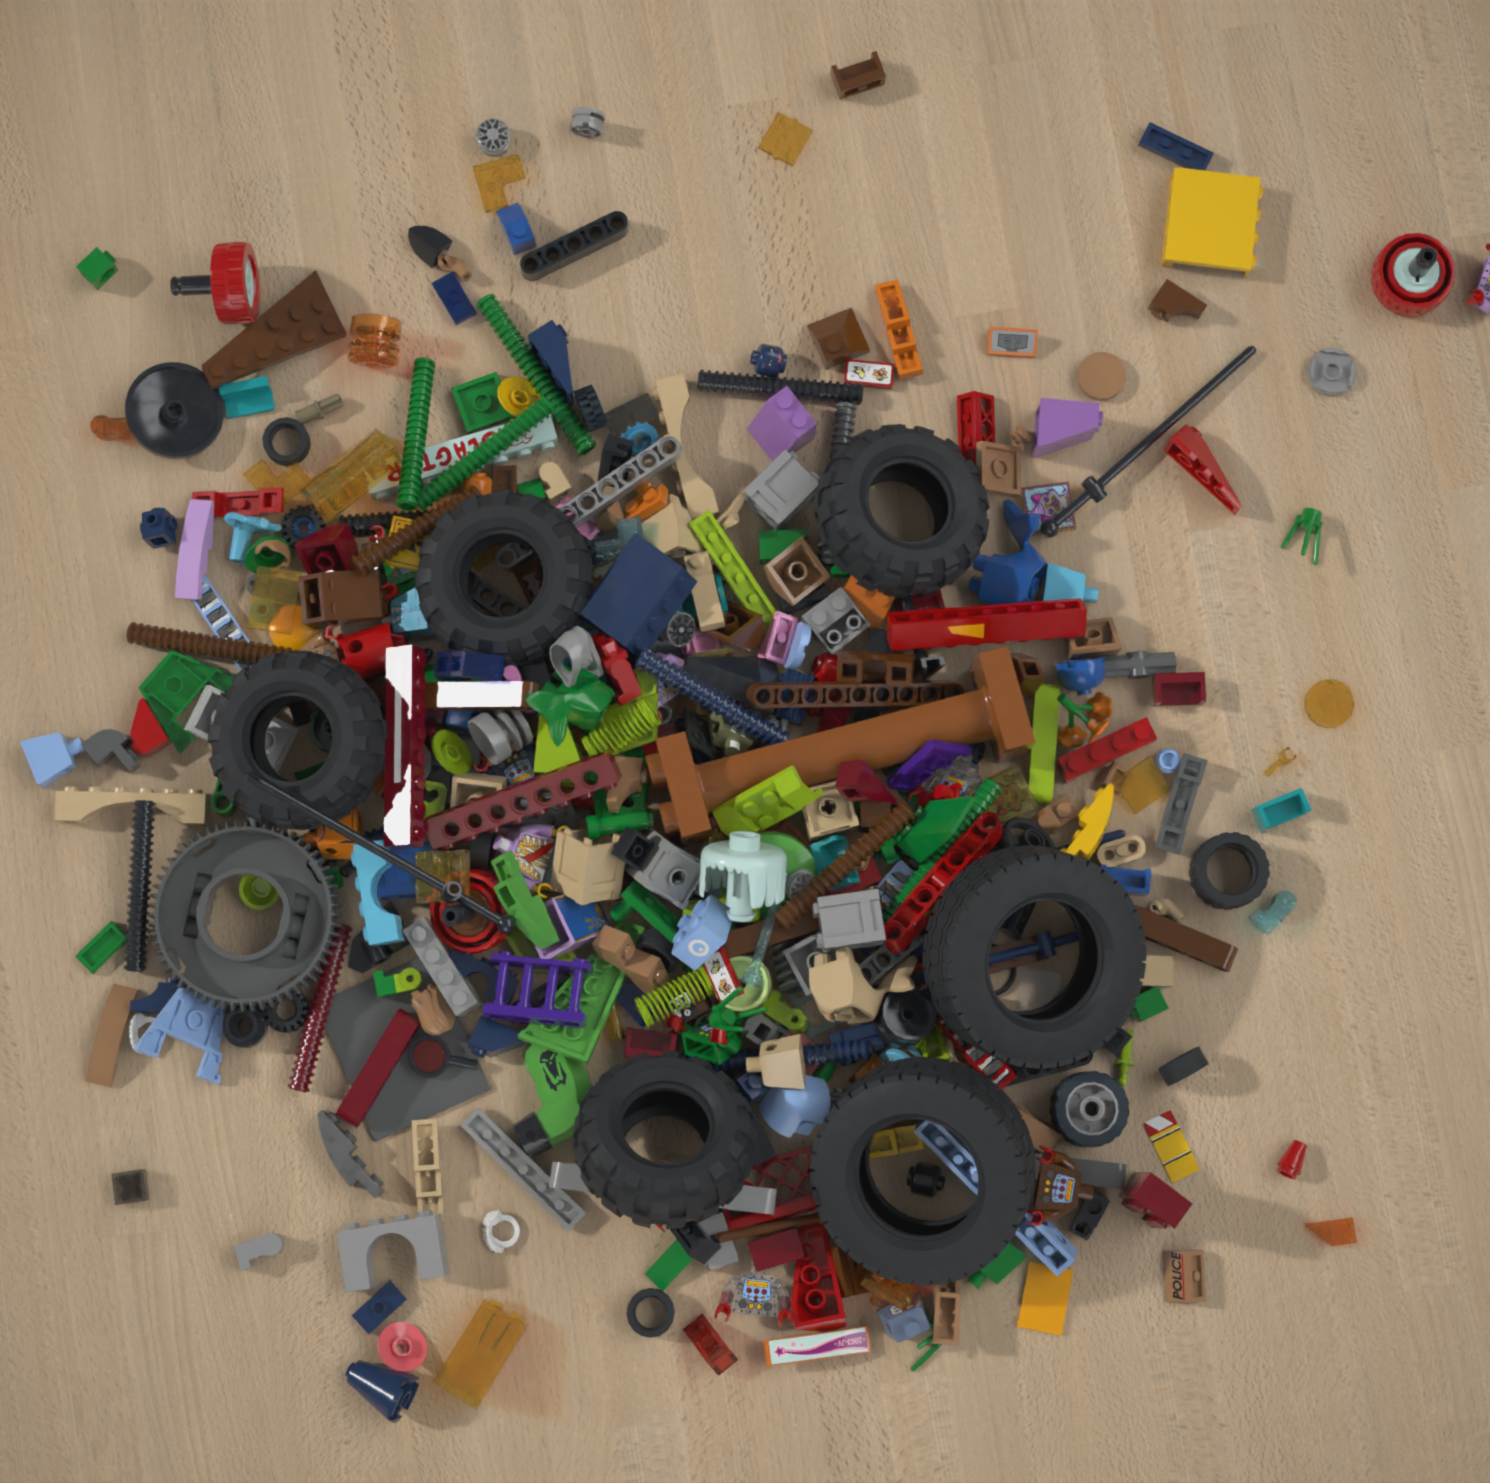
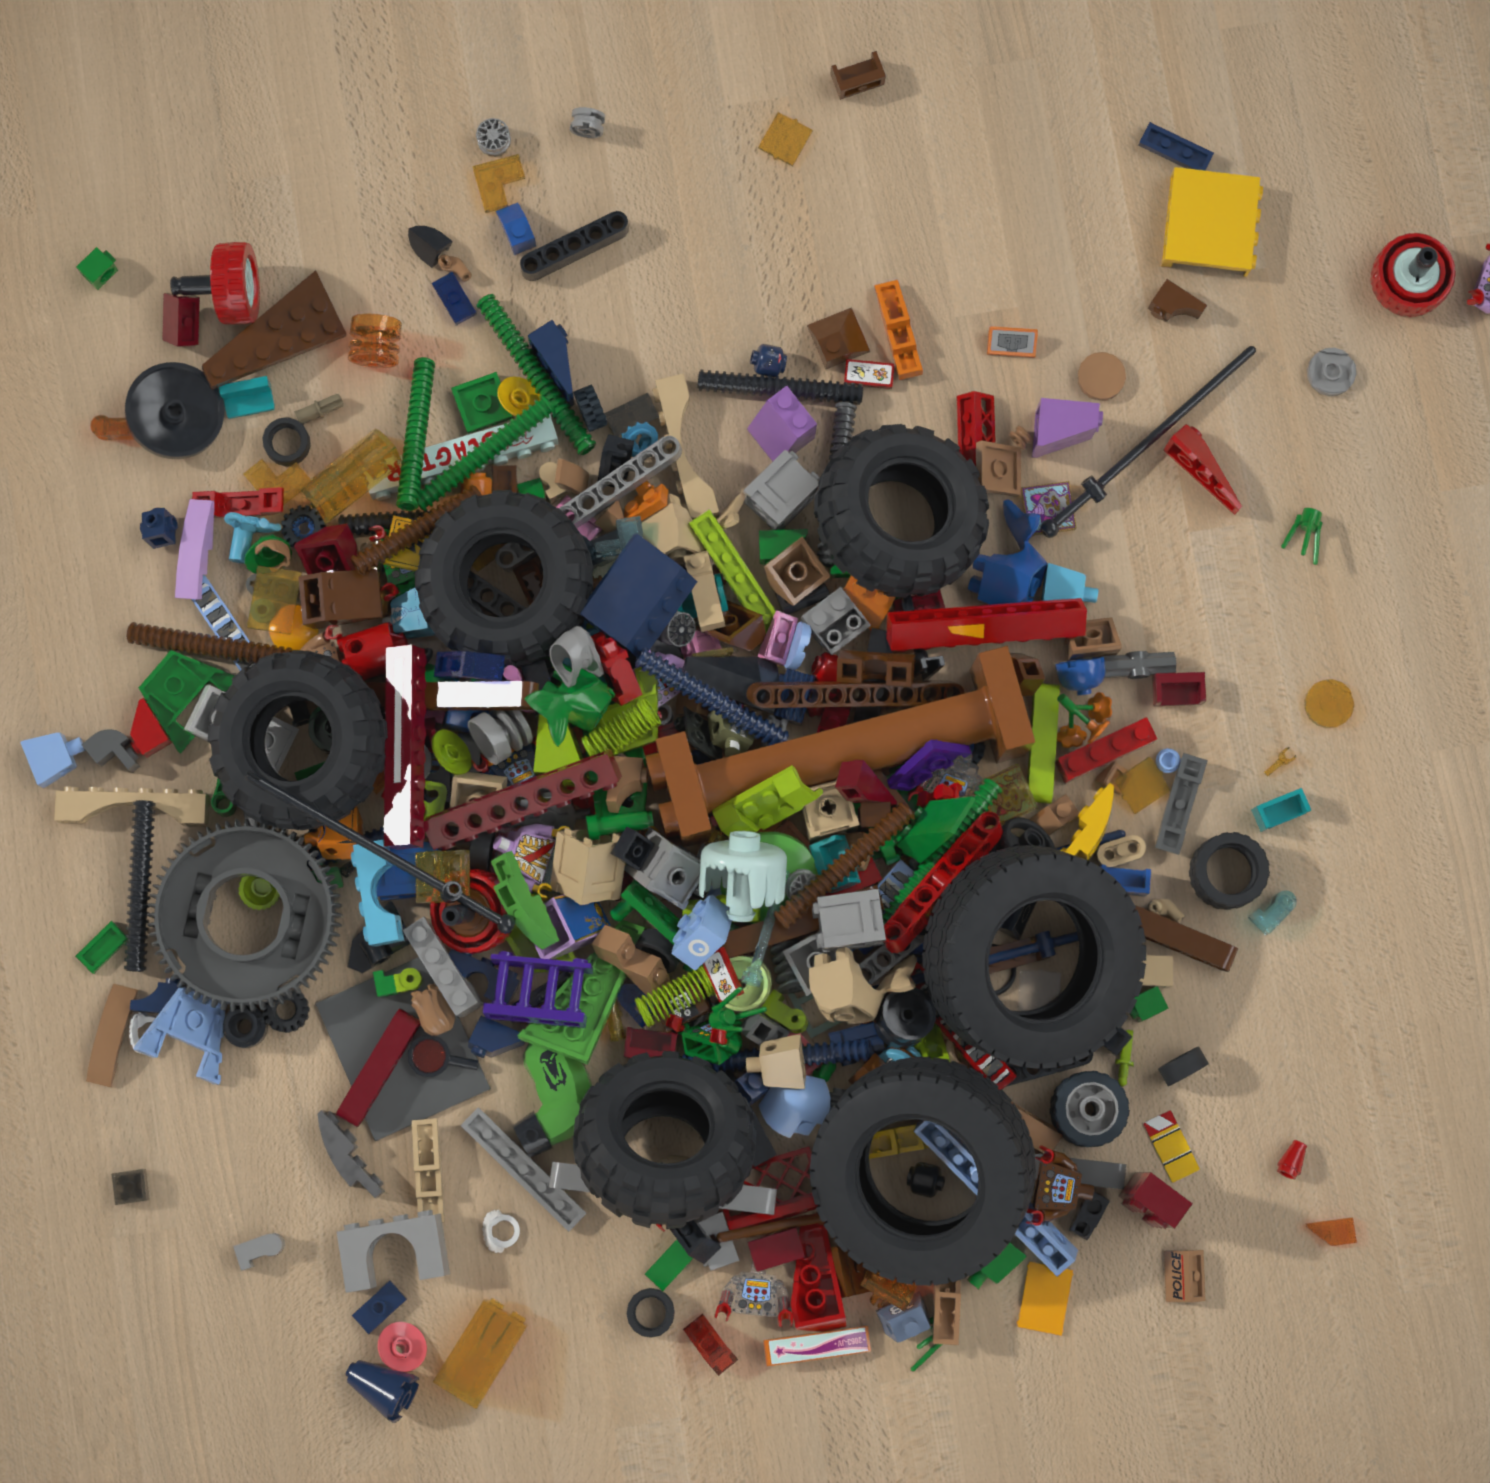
(181, 320): none -> dark red panel
(318, 1013): dark red piece -> none
(571, 477): none -> medium nougat slope

